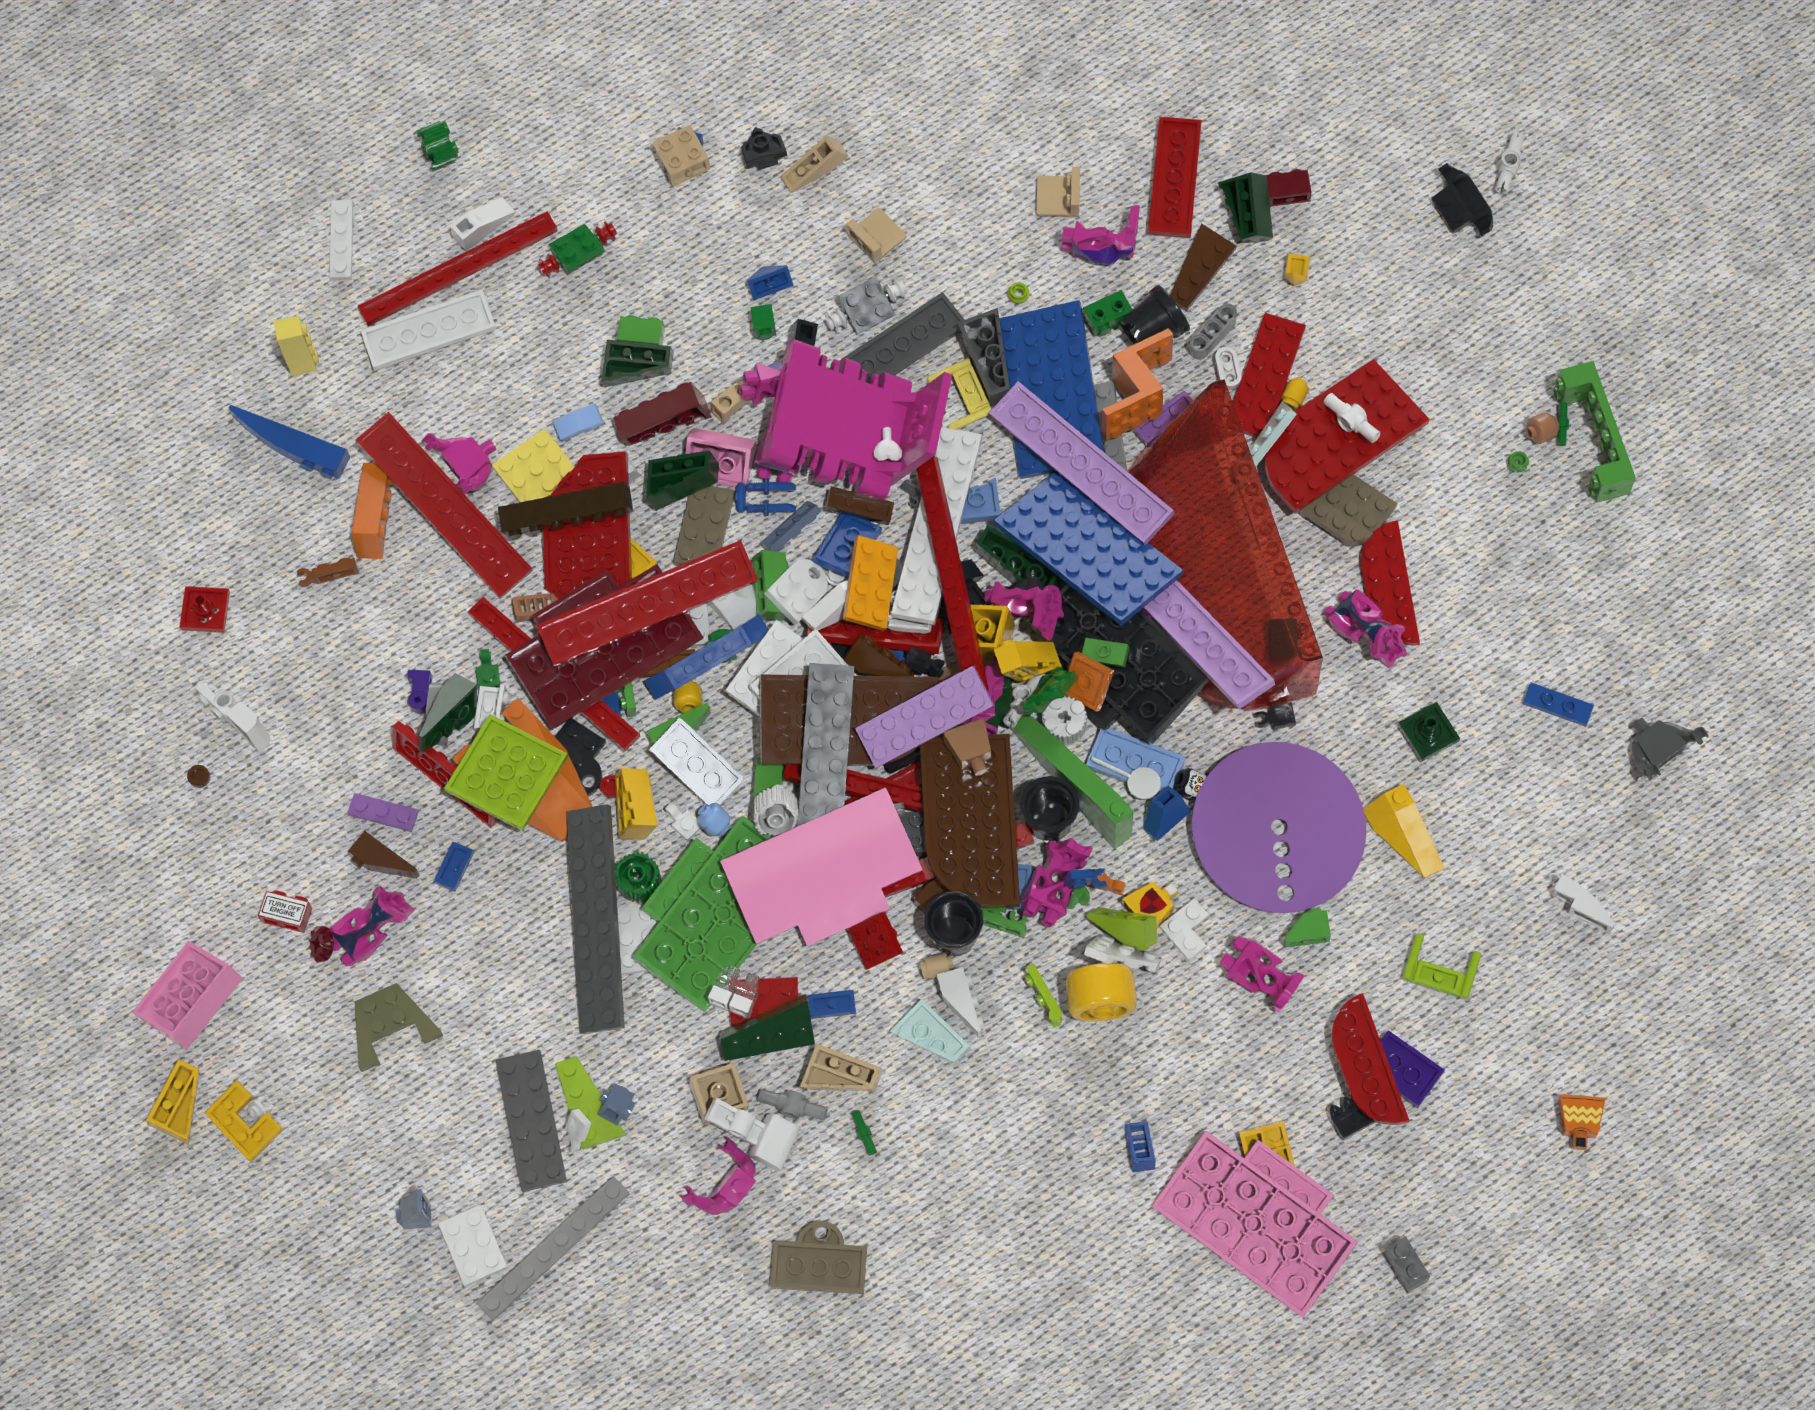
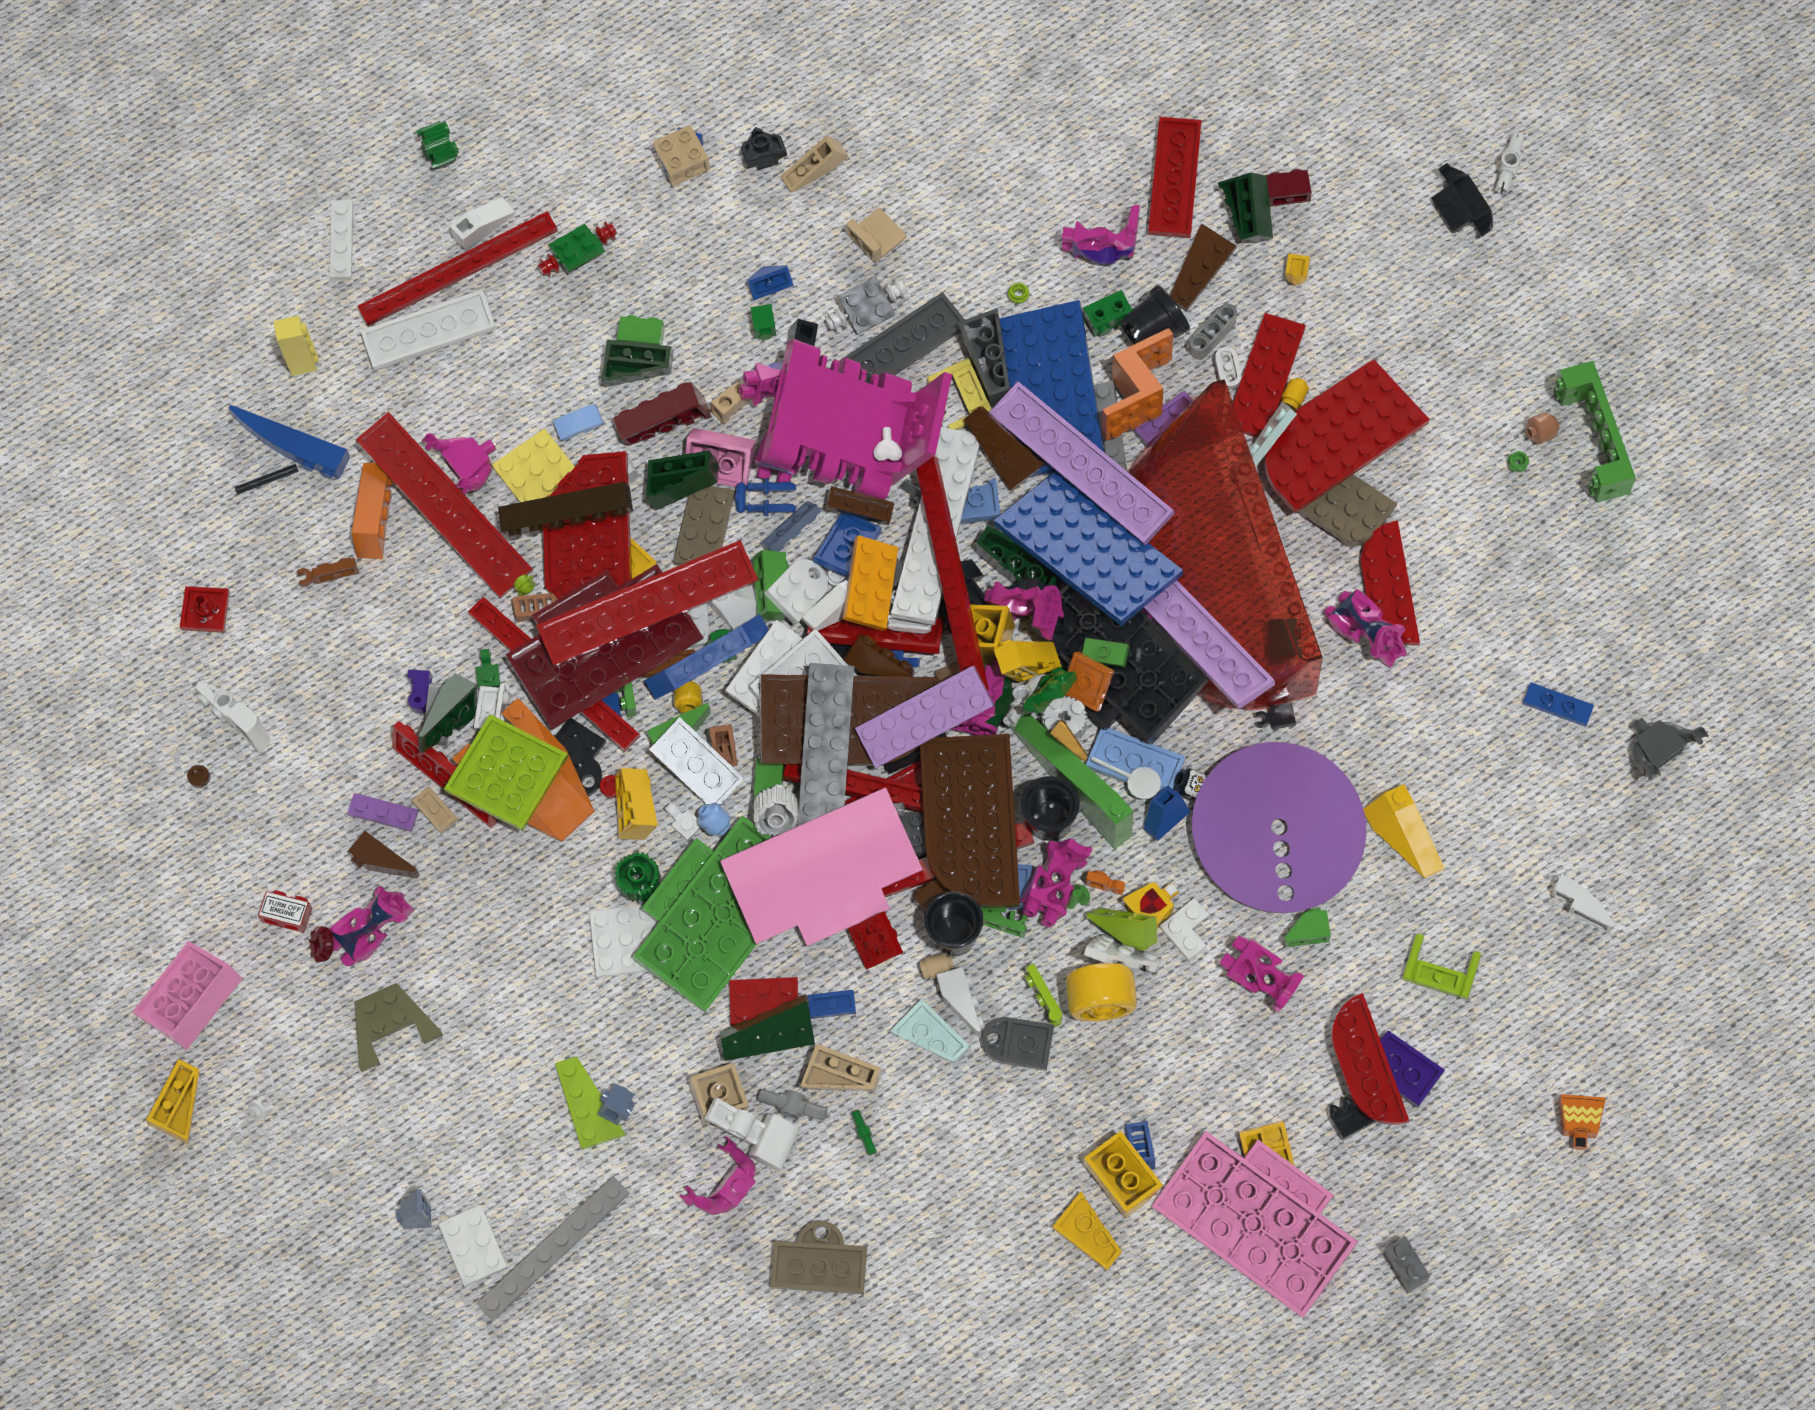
(246, 1139): yellow plate -> none
(266, 479): none -> black bar
(435, 810): none -> tan plate
(454, 866): blue plate -> none
(524, 584): none -> lime plate
(531, 1121): dark grey plate -> none
(578, 1128): white plate -> none
(595, 919): dark grey plate -> none
(724, 743): none -> nougat slope
(734, 994): hips -> none
(921, 662): black plate -> none
(969, 745): medium nougat torso -> none
(1007, 454): none -> reddish brown wing
(1021, 1042): none -> dark grey plate
(1059, 194): tan bracket -> none
(1068, 739): none -> pearl gold slope
(1081, 878): blue plate -> none
(1085, 1231): none -> yellow wing
(1122, 1174): none -> yellow slope
(1352, 418): white pin -> none
(1429, 731): dark green plate -> none
(1563, 423): green bar -> none

